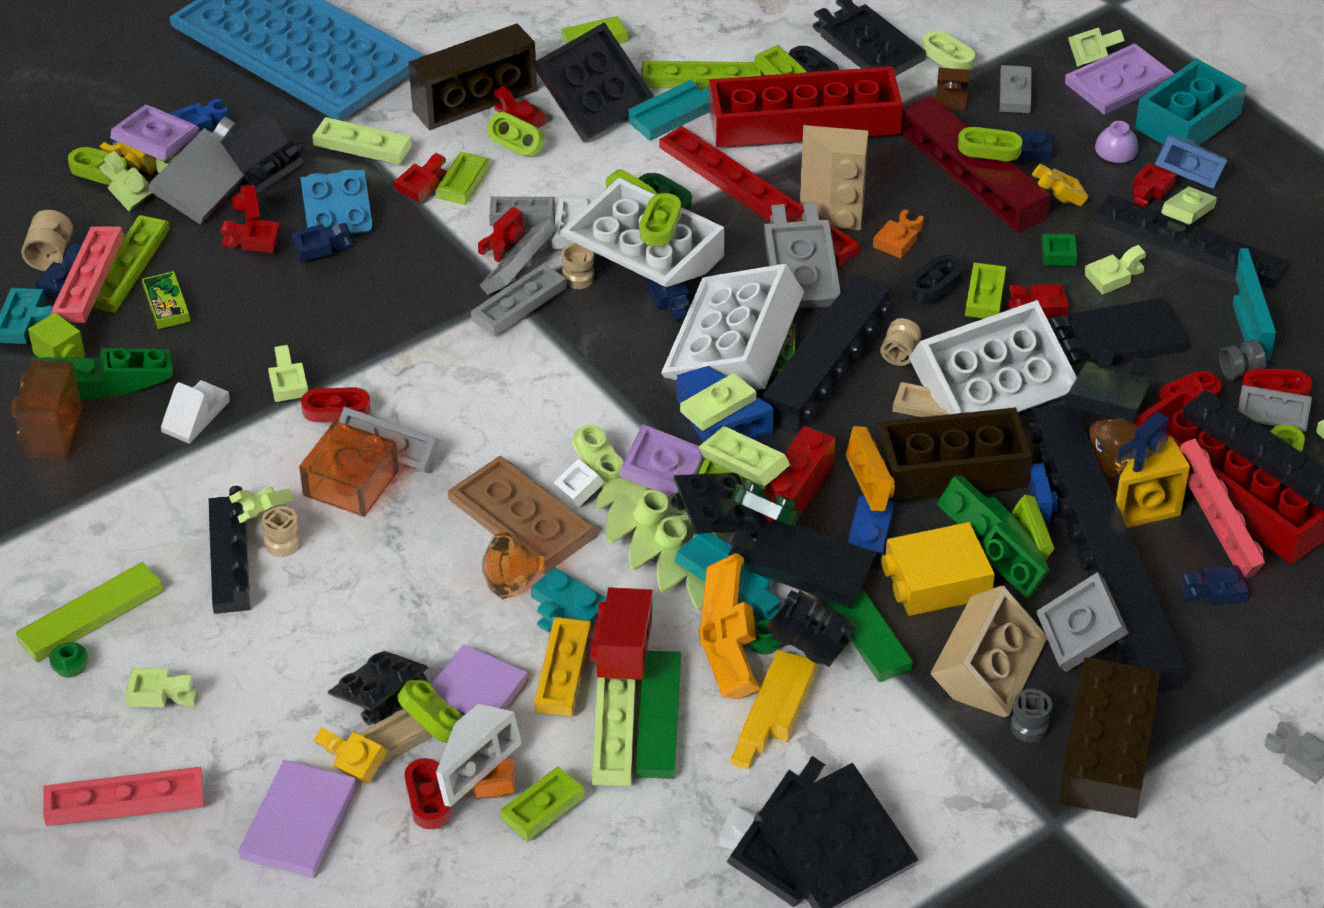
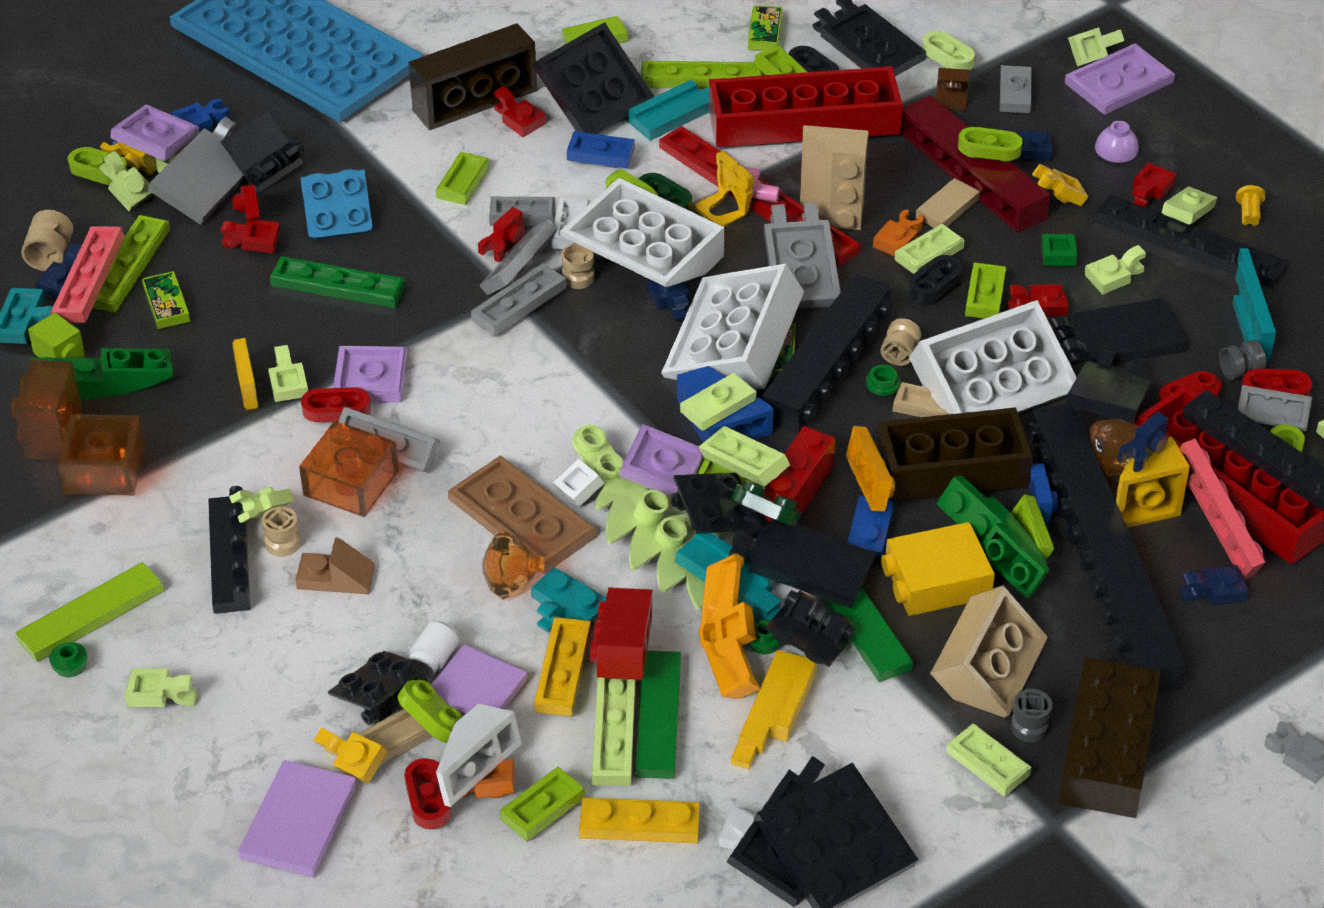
(101, 454): none -> clear orange brick
(123, 796): coral plate -> none
(193, 409): white slope -> none
(245, 374): none -> yellow tile
(317, 241): dark blue plate -> none
(337, 282): none -> green tile
(341, 571): none -> medium nougat slope
(362, 140): yellowish green plate -> none
(374, 369): none -> lavender tile
(420, 181): red plate -> none
(434, 646): none -> white brick
(517, 135): lime plate -> none
(600, 149): none -> blue plate
(639, 820): none -> yellow plate
(660, 219): lime plate -> none
(730, 178): none -> yellow piece
(763, 191): none -> bright pink arm
(764, 27): none -> tile
(883, 380): none -> green plate
(927, 247): none -> yellowish green plate
(948, 203): none -> tan tile
(988, 759): none -> yellowish green plate
(1082, 622): light grey plate -> none
(1191, 104): teal brick -> none
(1191, 161): medium blue slope -> none
(1250, 198): none -> yellow piece

